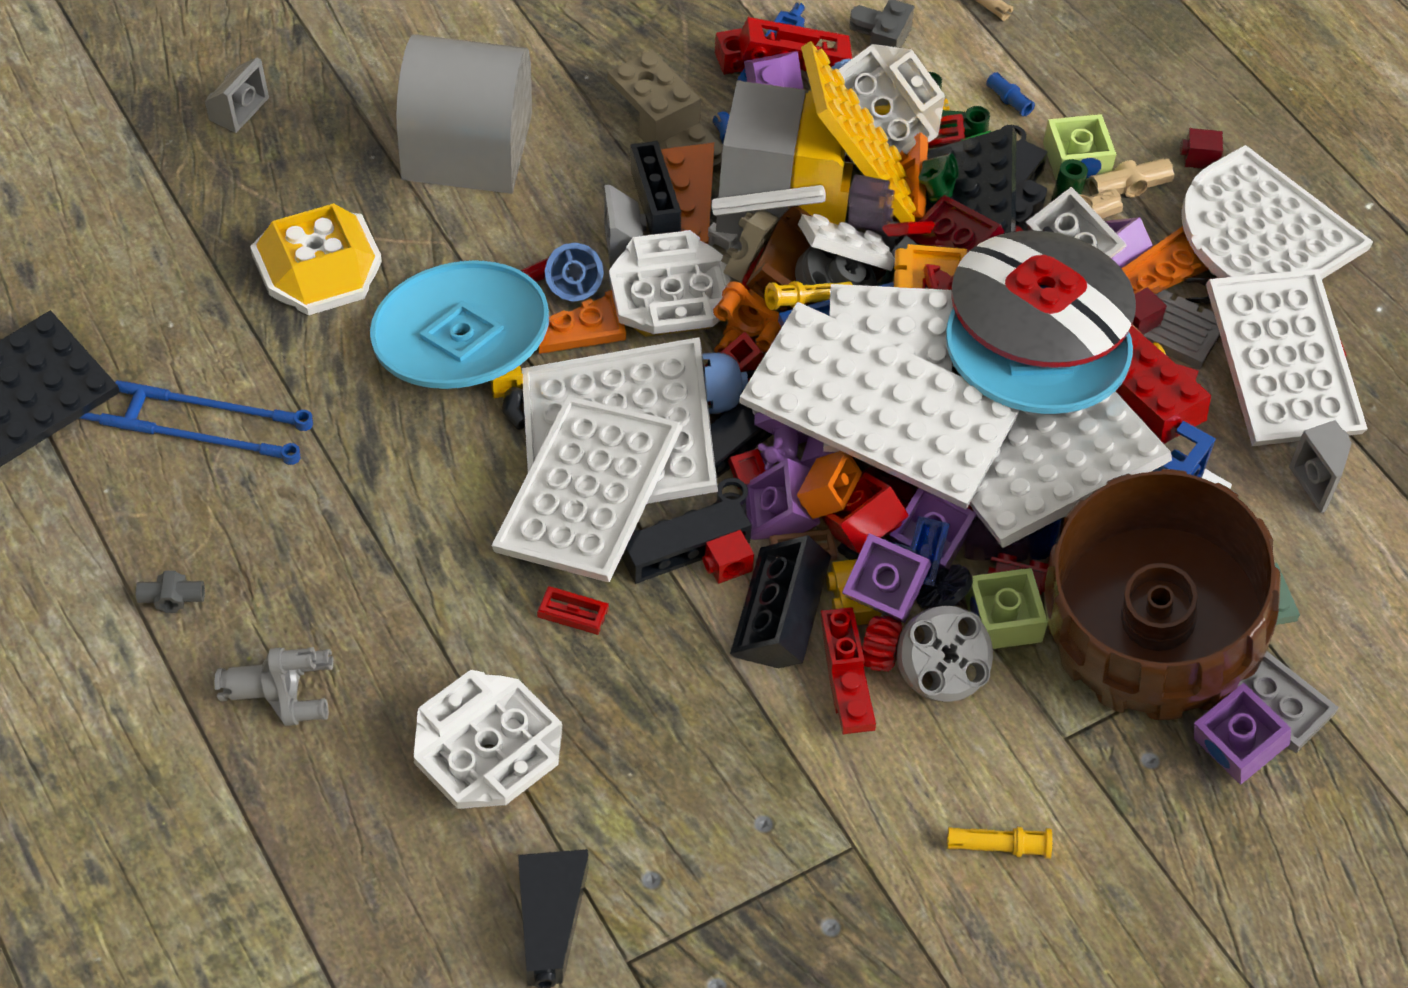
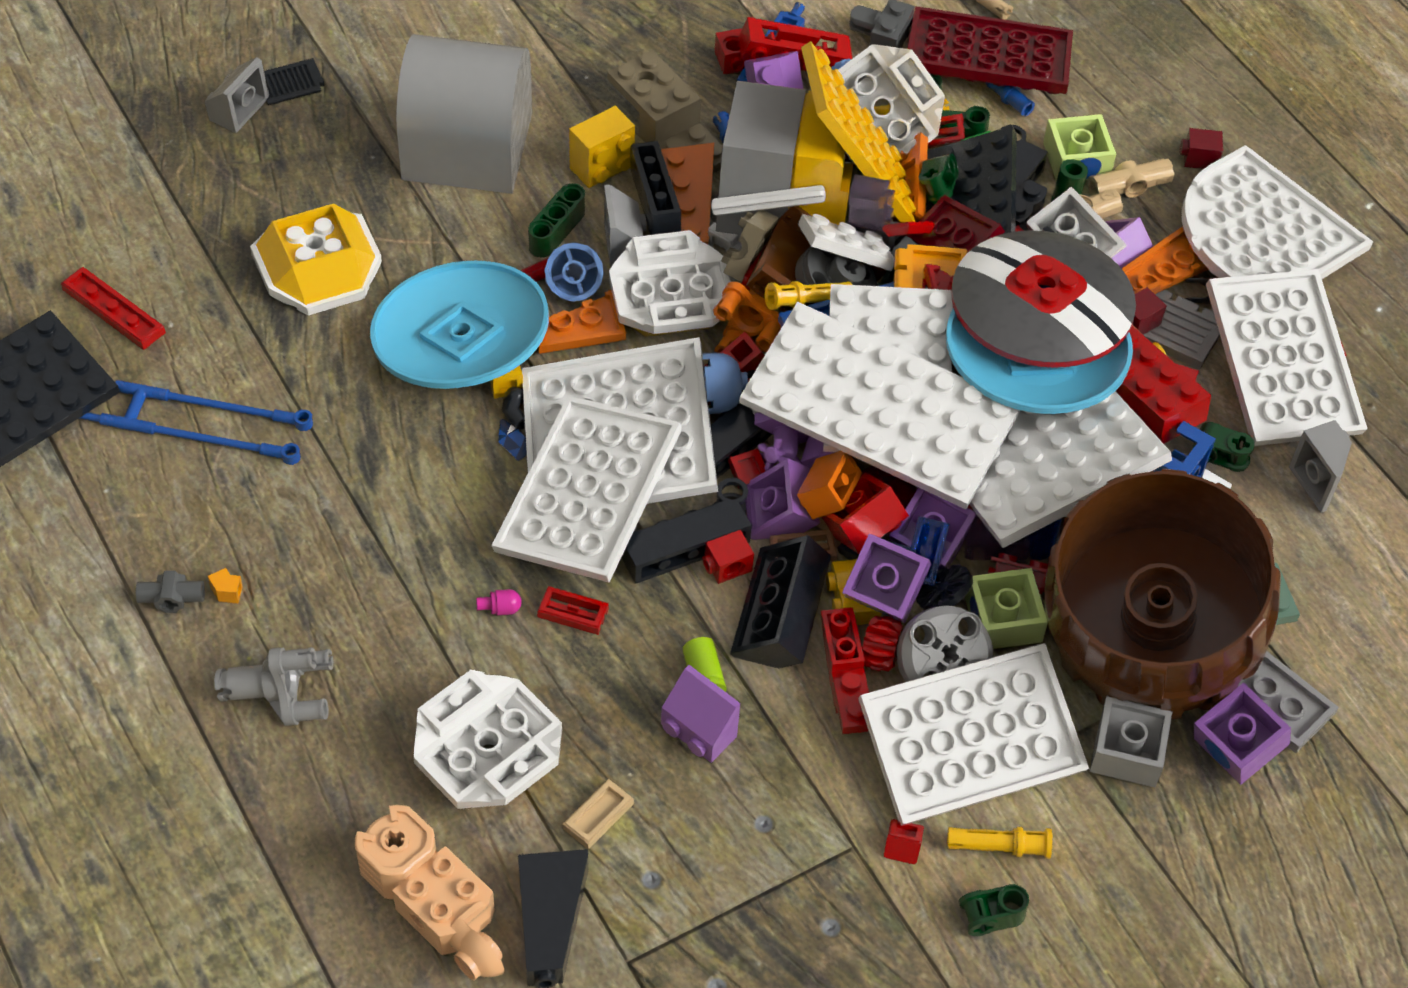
(113, 308): none -> red tile
(226, 586): none -> light orange piece
(293, 81): none -> black window
(430, 889): none -> light nougat brick
(500, 602): none -> dark pink cylinder
(512, 440): none -> sticker
(556, 220): none -> dark green beam
(598, 813): none -> tan tile
(601, 146): none -> yellow brick
(700, 715): none -> medium lavender slope
(703, 657): none -> lime piece
(903, 842): none -> red slope
(972, 734): none -> white plate
(988, 912): none -> dark green piece
(992, 50): none -> dark red plate
(1131, 742): none -> light grey slope
(1227, 447): none -> dark green piece

